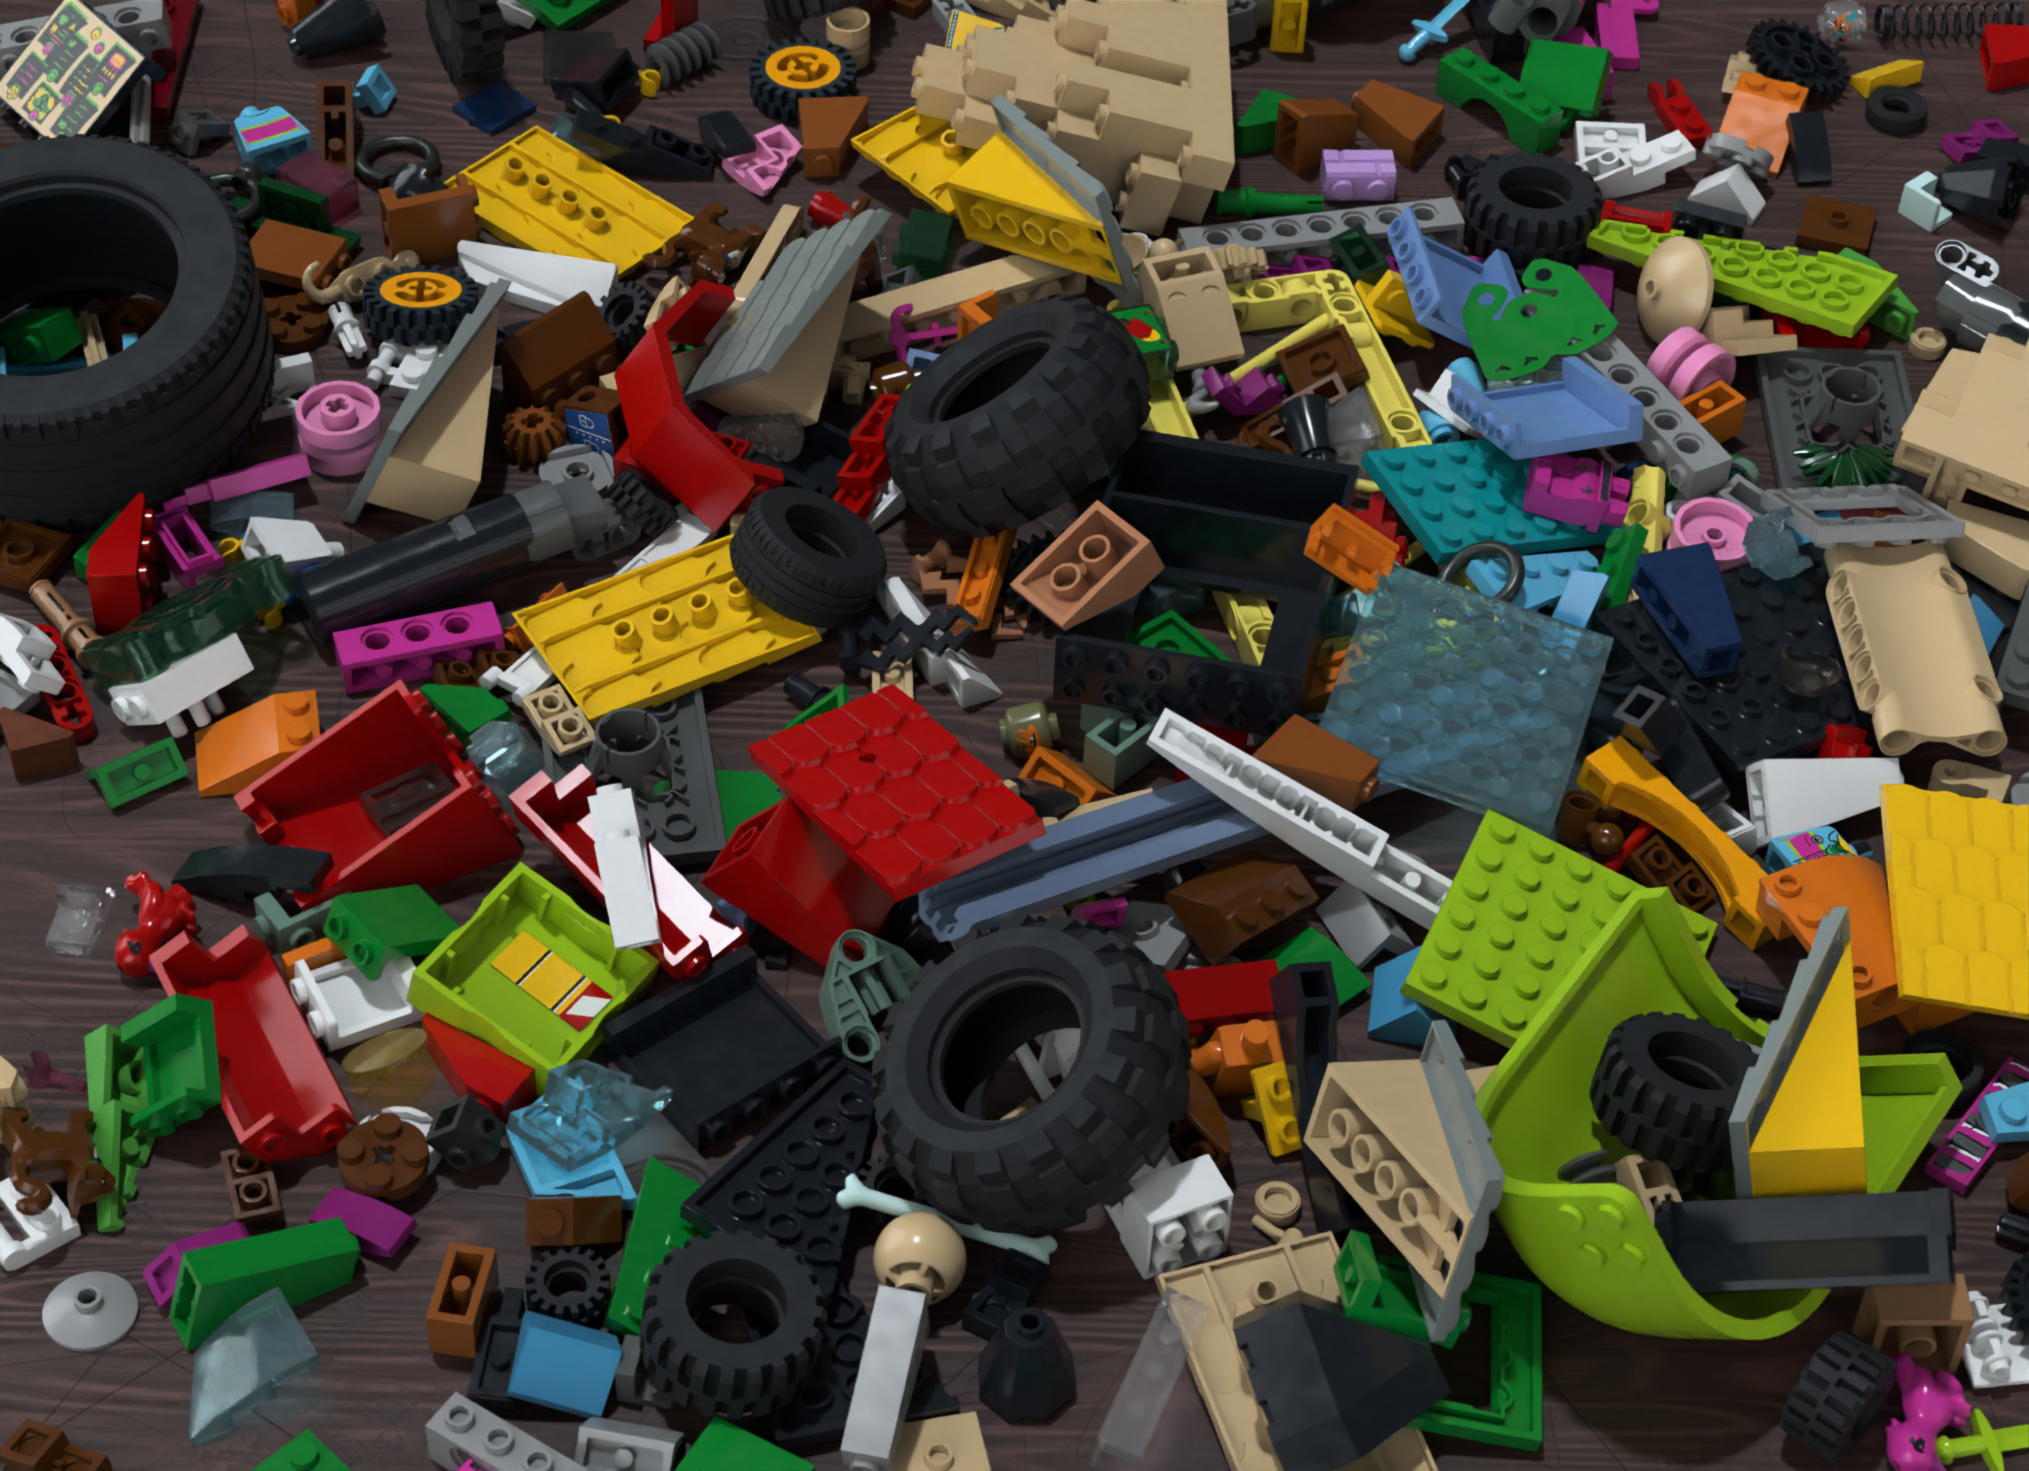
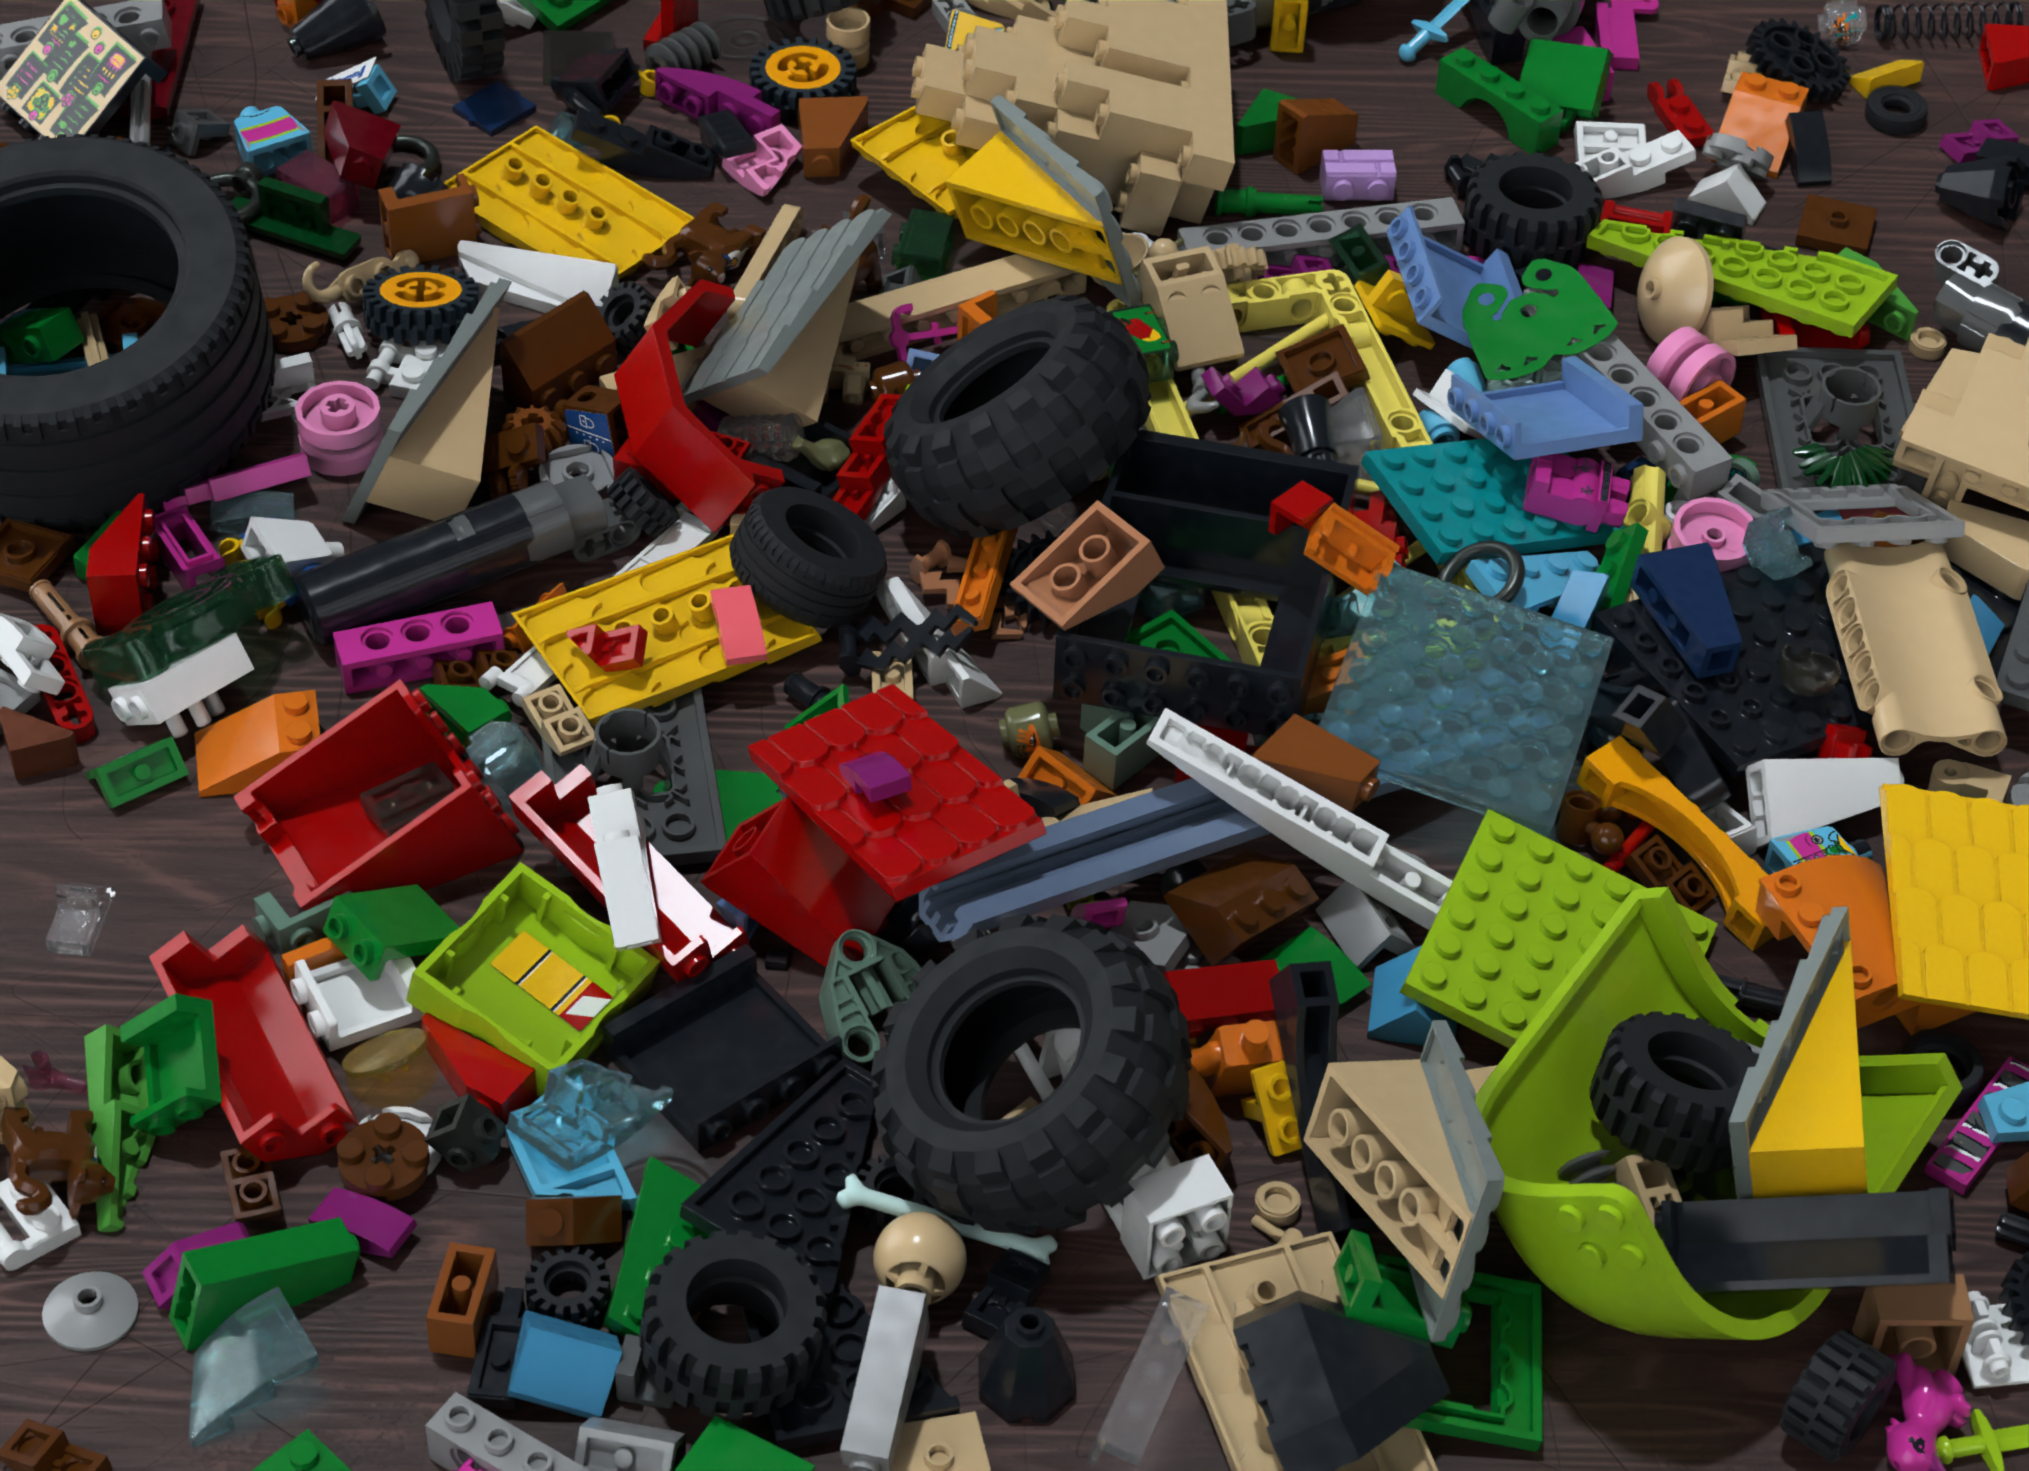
(159, 920): red animal -> none
(255, 868): black slope -> none
(287, 250): dark orange panel -> none
(356, 73): none -> white sticker
(359, 143): none -> dark red slope
(512, 454): none -> reddish brown hinge
(612, 649): none -> red slope
(707, 93): none -> magenta slope
(738, 625): none -> coral slope
(824, 454): none -> olive animal
(827, 208): red cone -> none
(876, 775): none -> magenta slope
(1298, 505): none -> red panel
(1398, 120): dark orange slope -> none
(1920, 204): light aqua panel -> none

